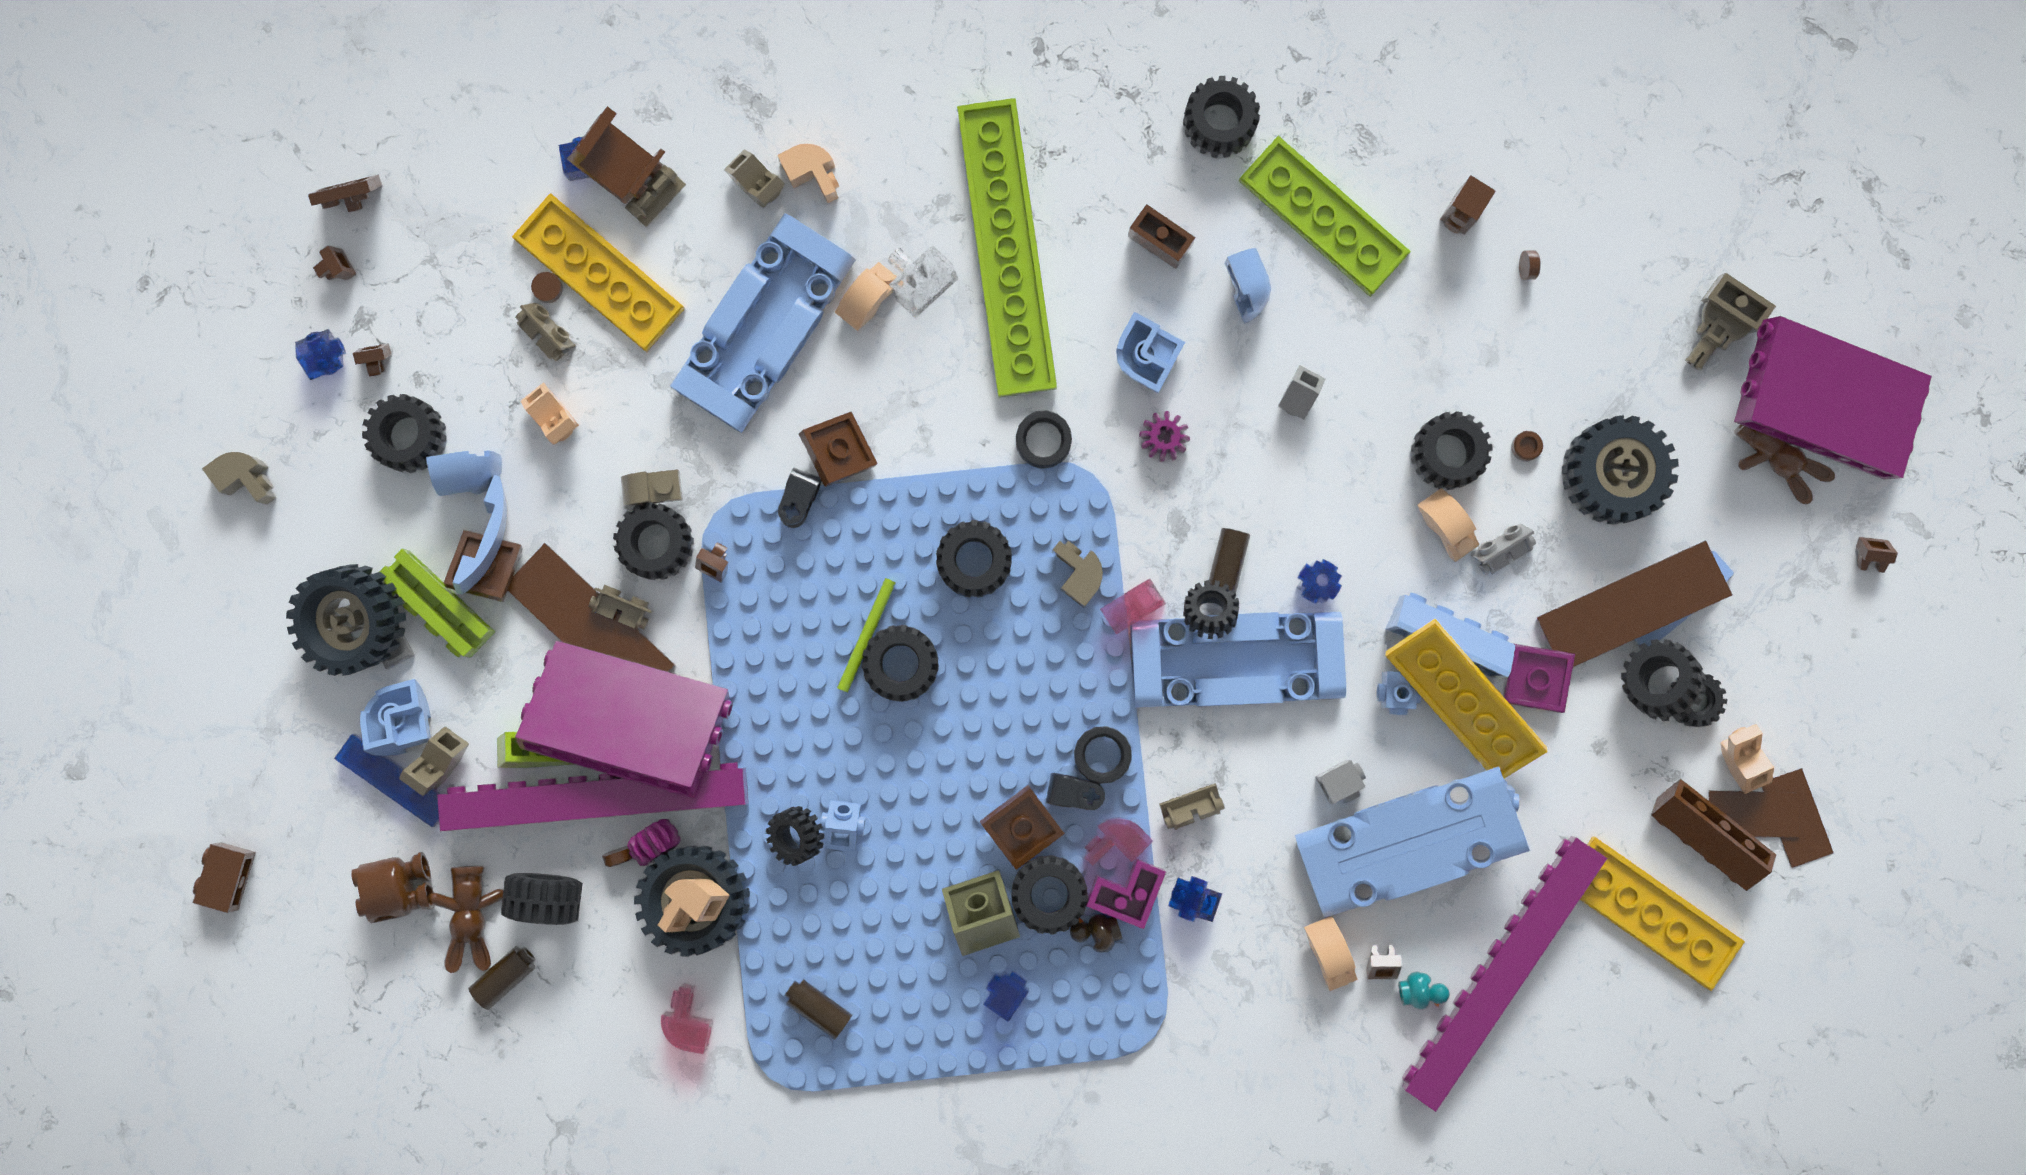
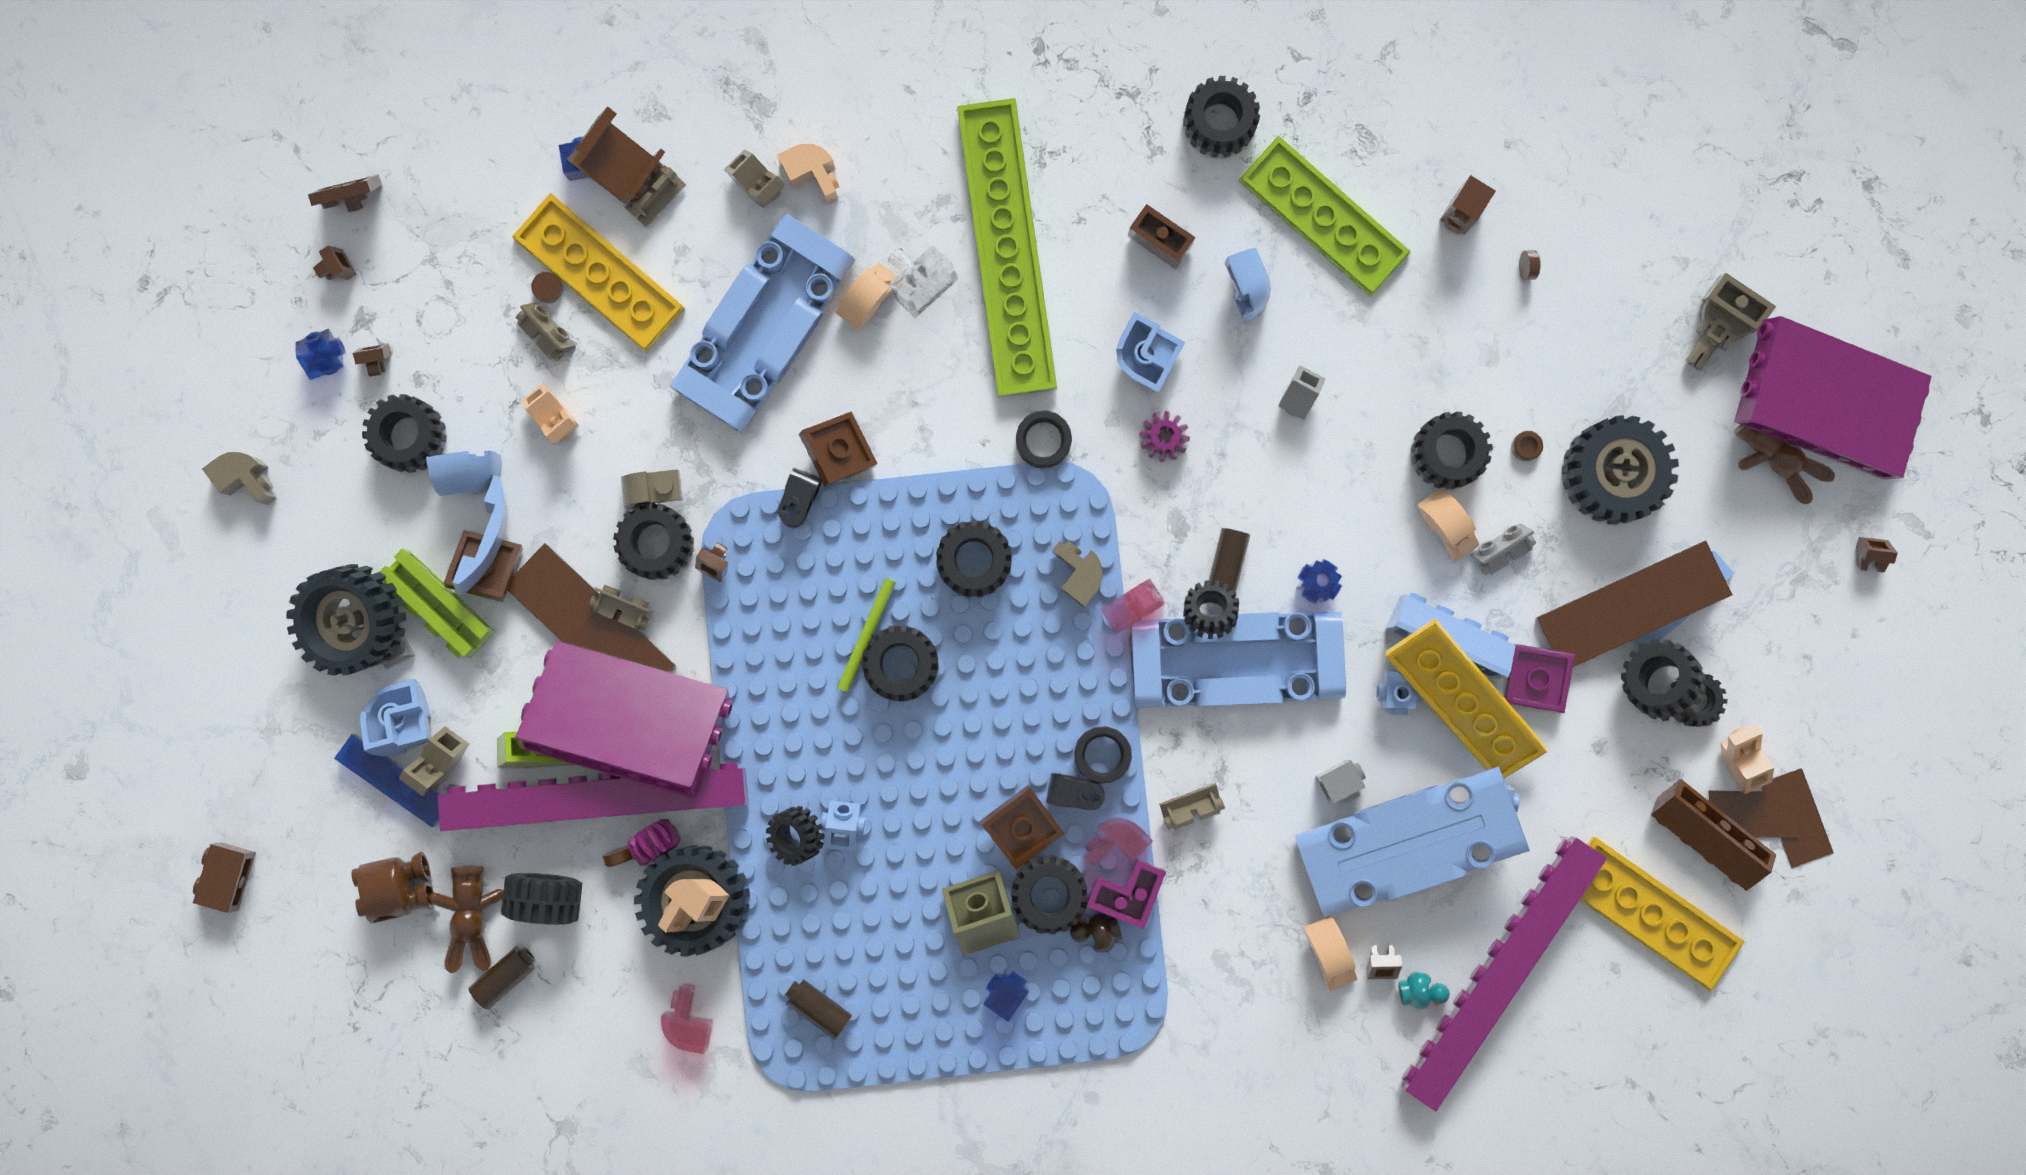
(1194, 899): clear blue brick -> none

